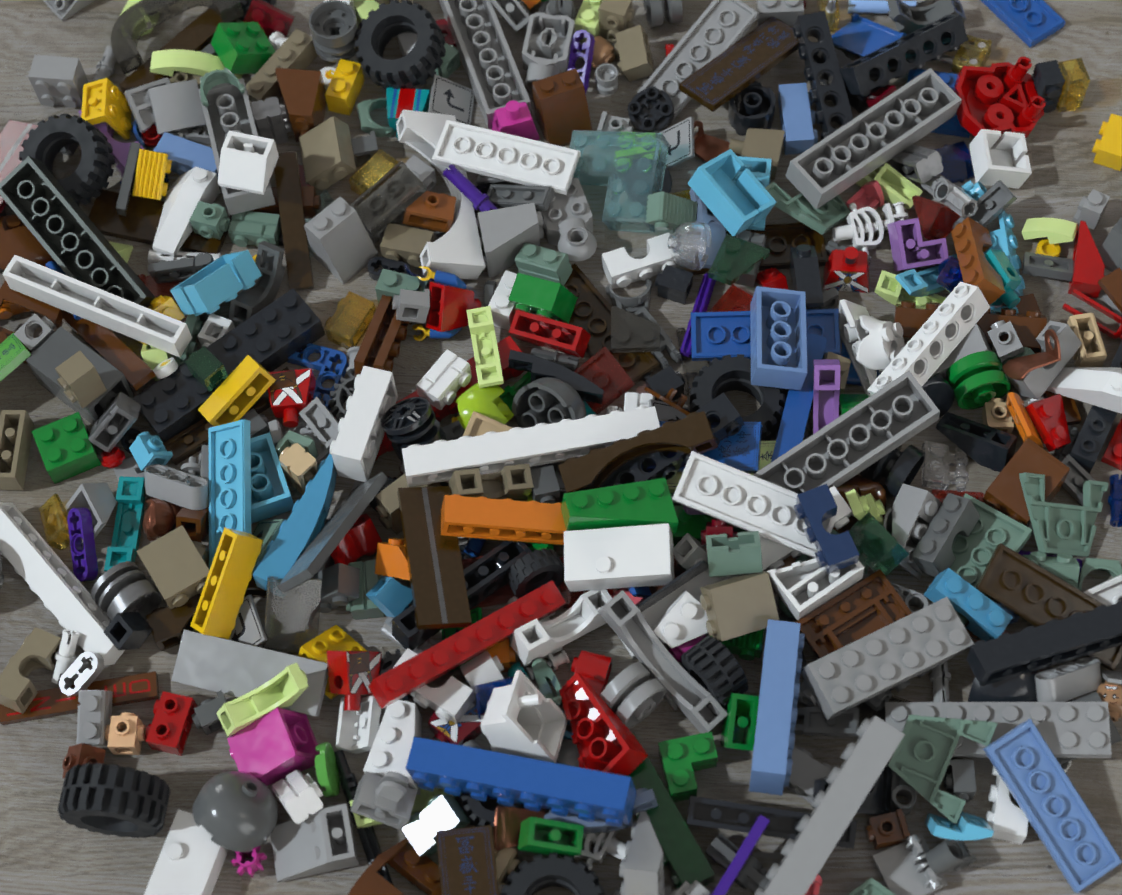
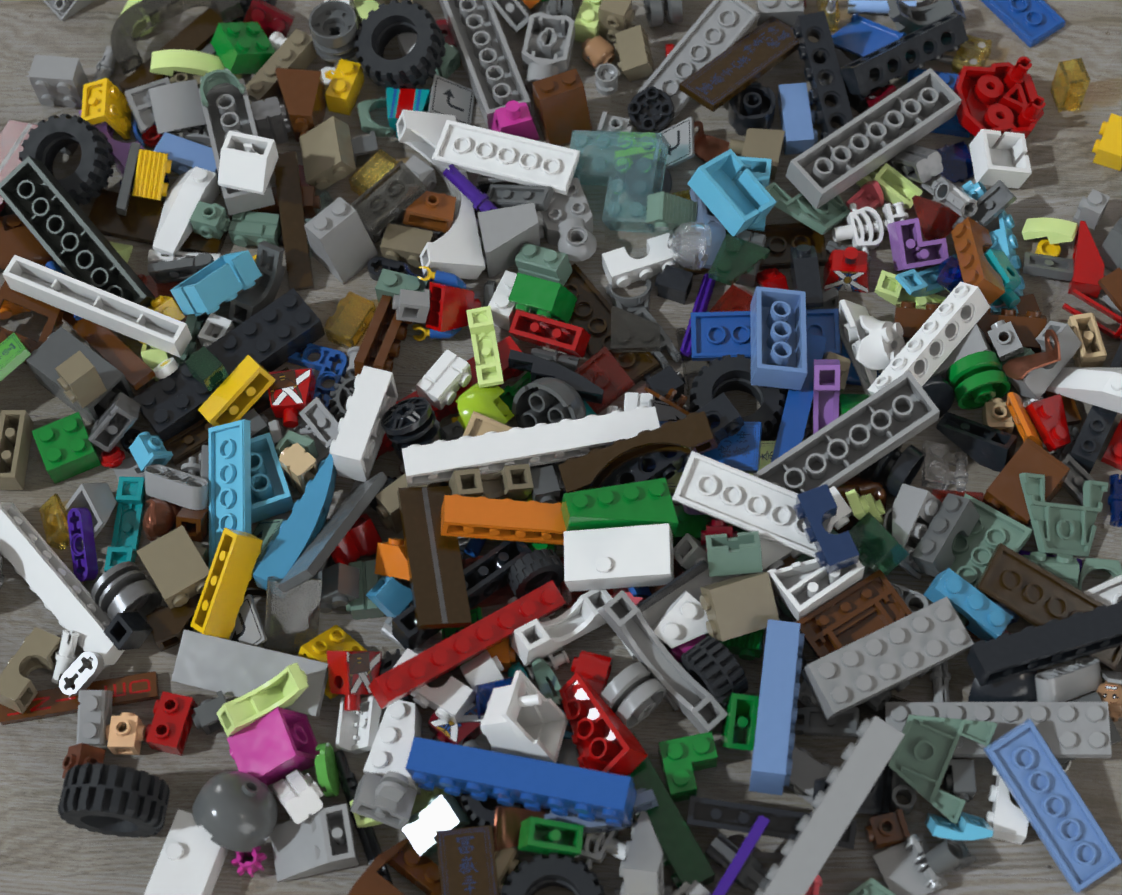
(26, 331): light grey brick -> none
(588, 47): dark purple beam -> none
(1048, 83): black brick -> none

